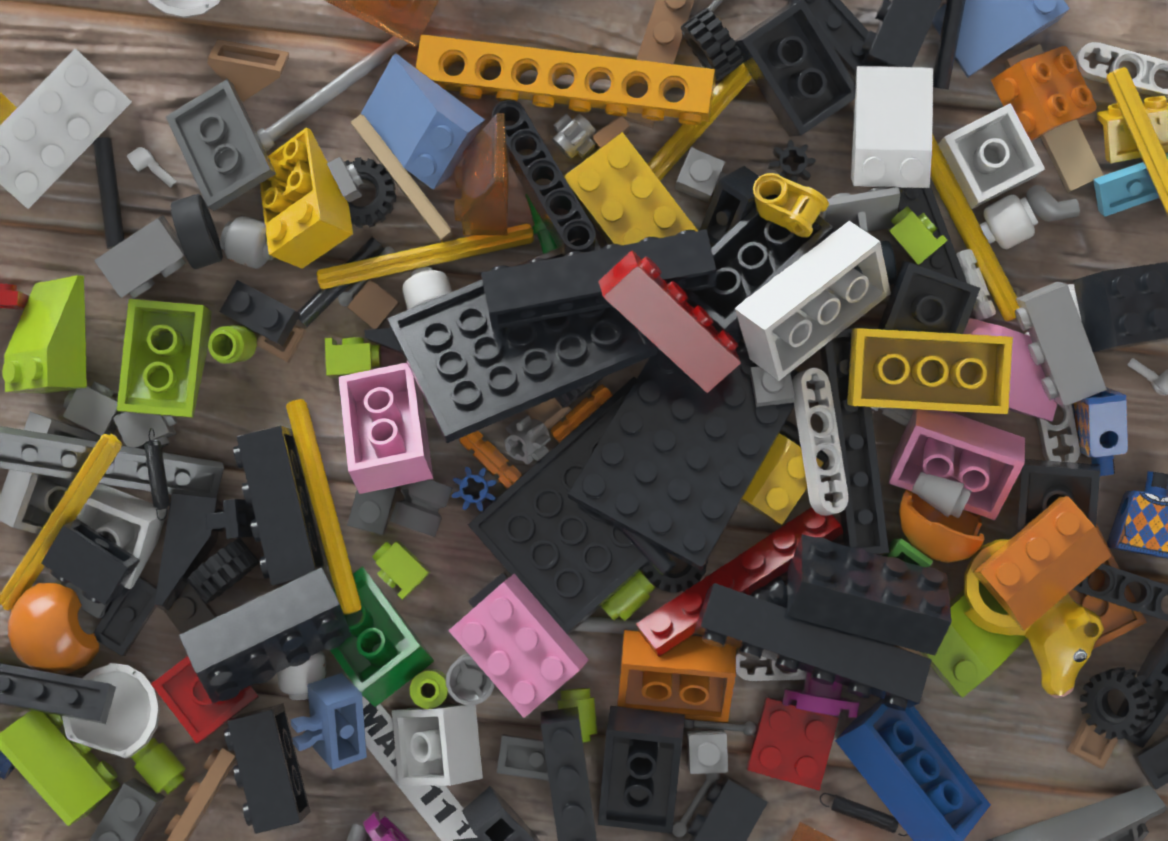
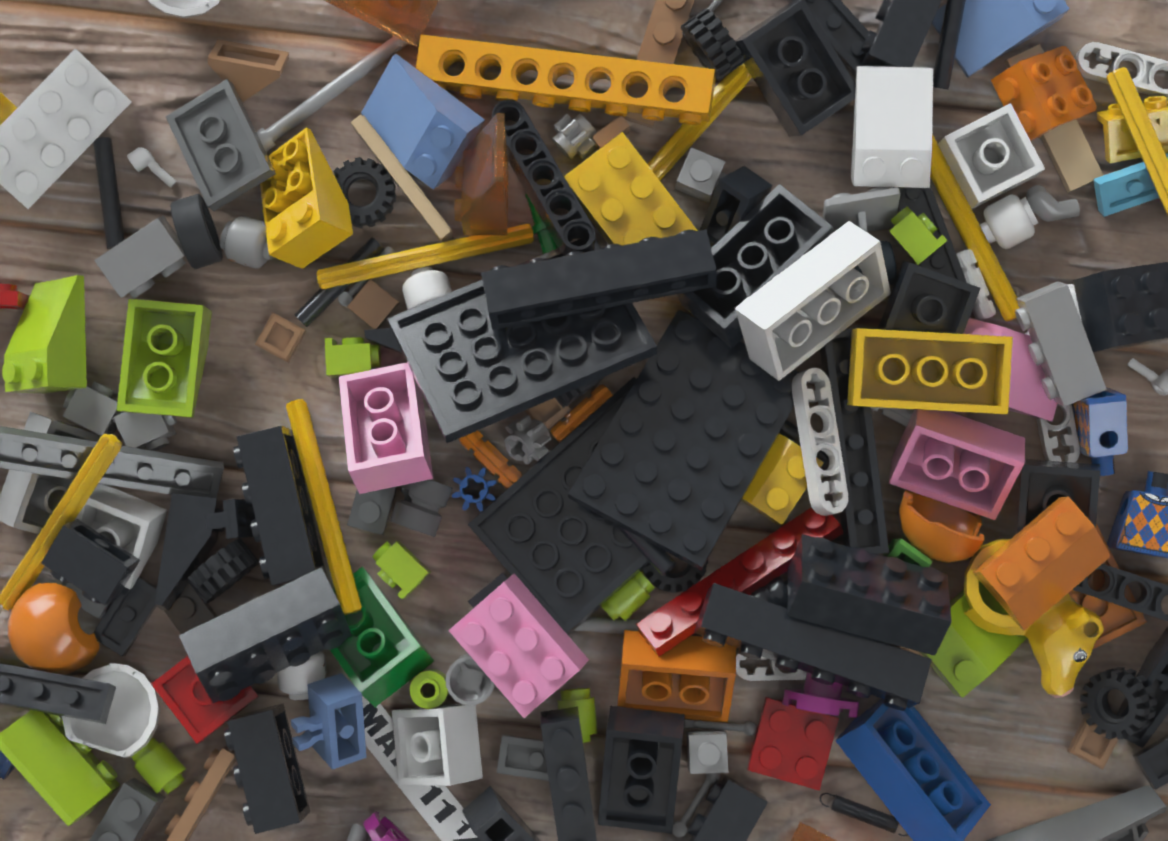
(157, 474): black piece -> none
(232, 344): lime brick -> none
(260, 312): black plate -> none
(346, 178): light grey plate -> none
(670, 321): brick -> none
(769, 390): light grey plate -> none
(793, 208): yellow piece -> none
(798, 155): black gear -> none
(942, 494): light grey cone -> none

